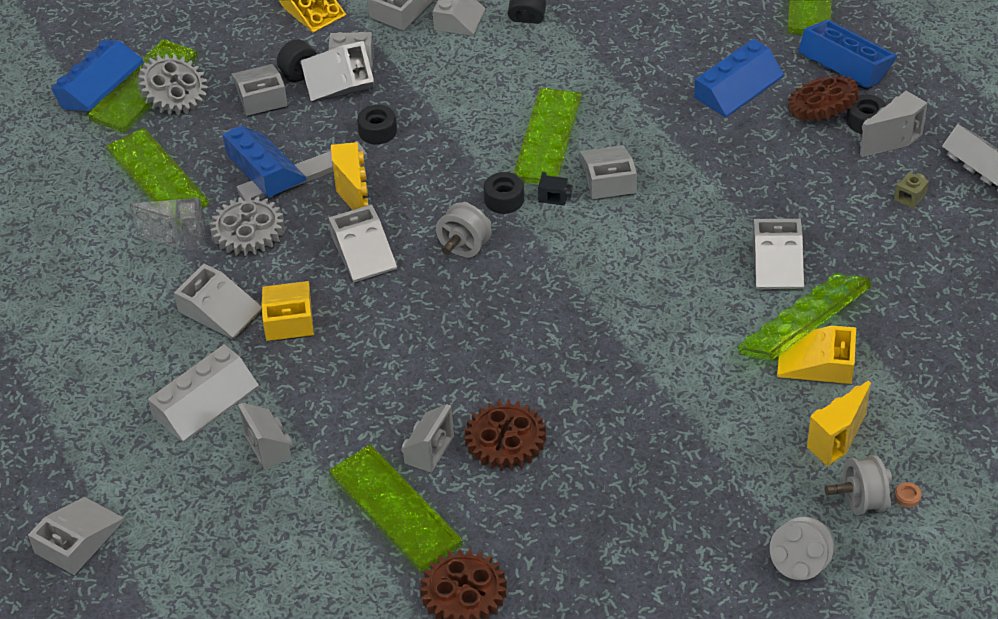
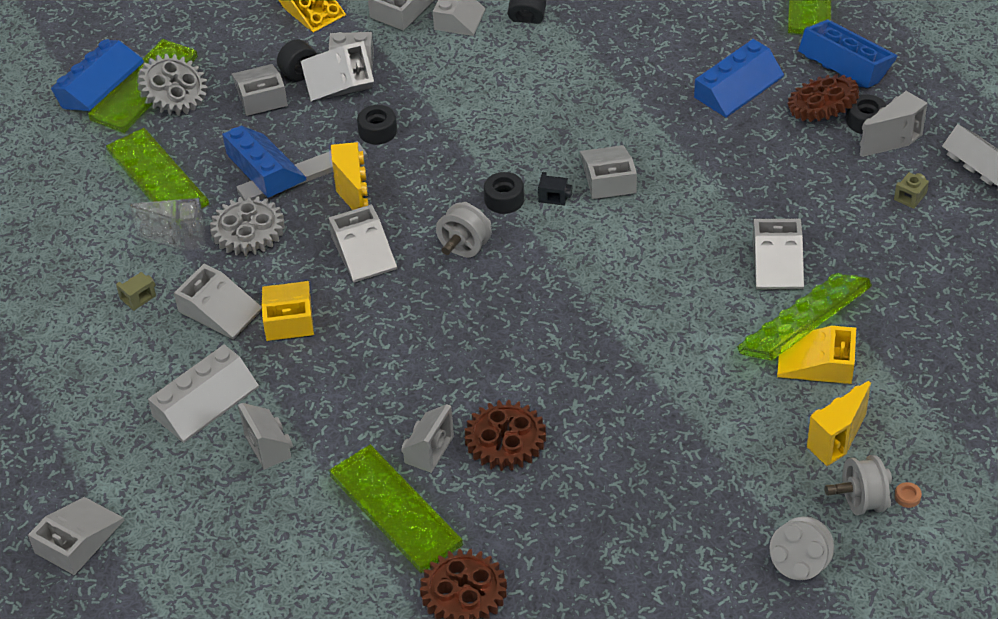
(137, 290): none -> olive brick
(547, 134): clear neon green plate -> none

